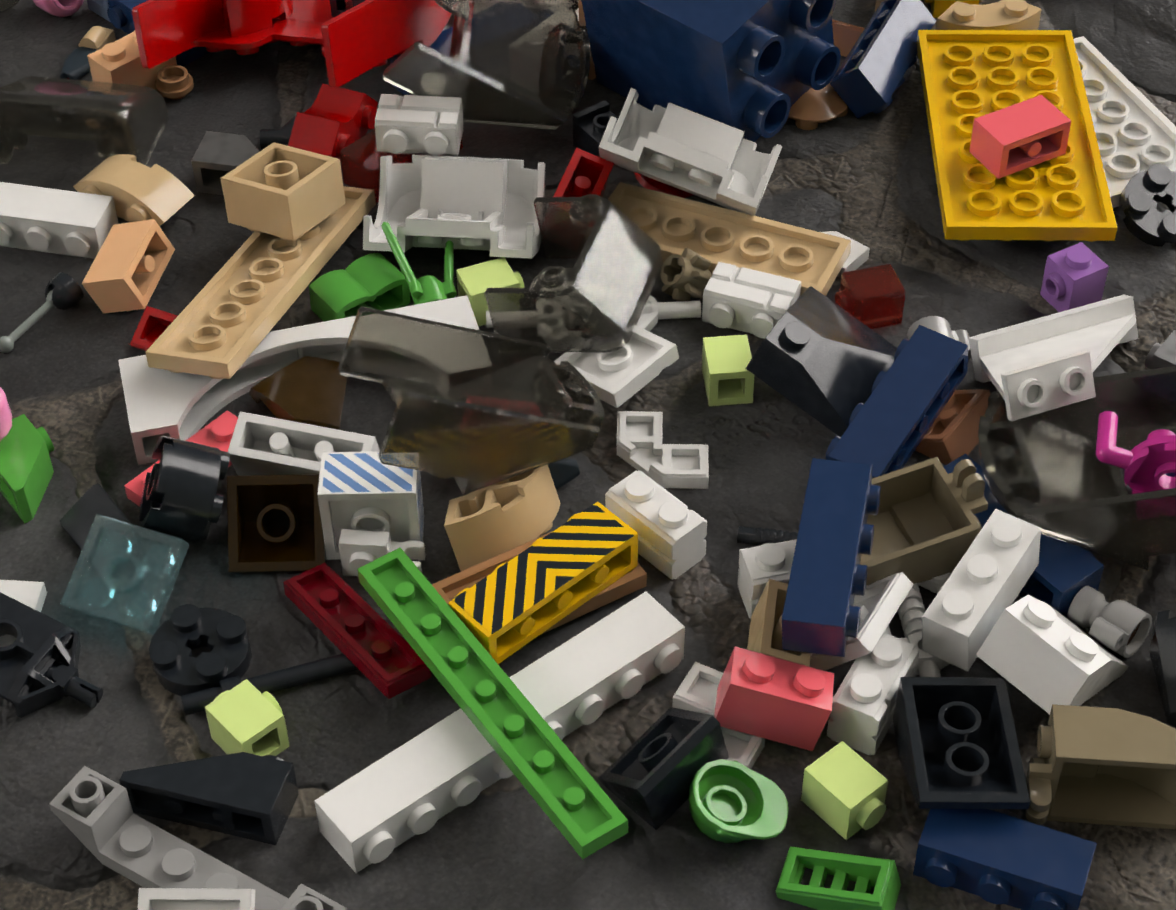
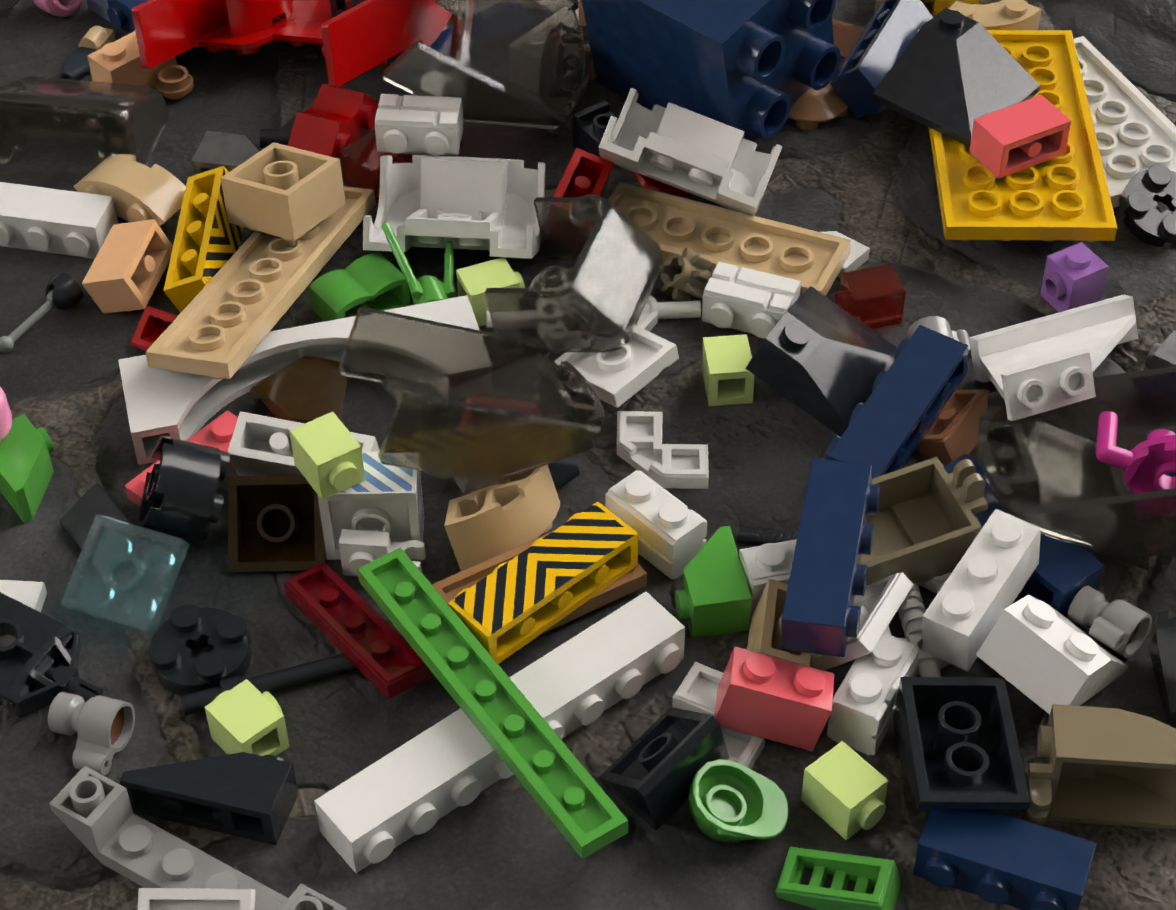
(101, 725): none -> light grey piece
(202, 238): none -> yellow brick
(327, 455): none -> yellowish green brick
(715, 589): none -> bright green slope
(953, 76): none -> black slope

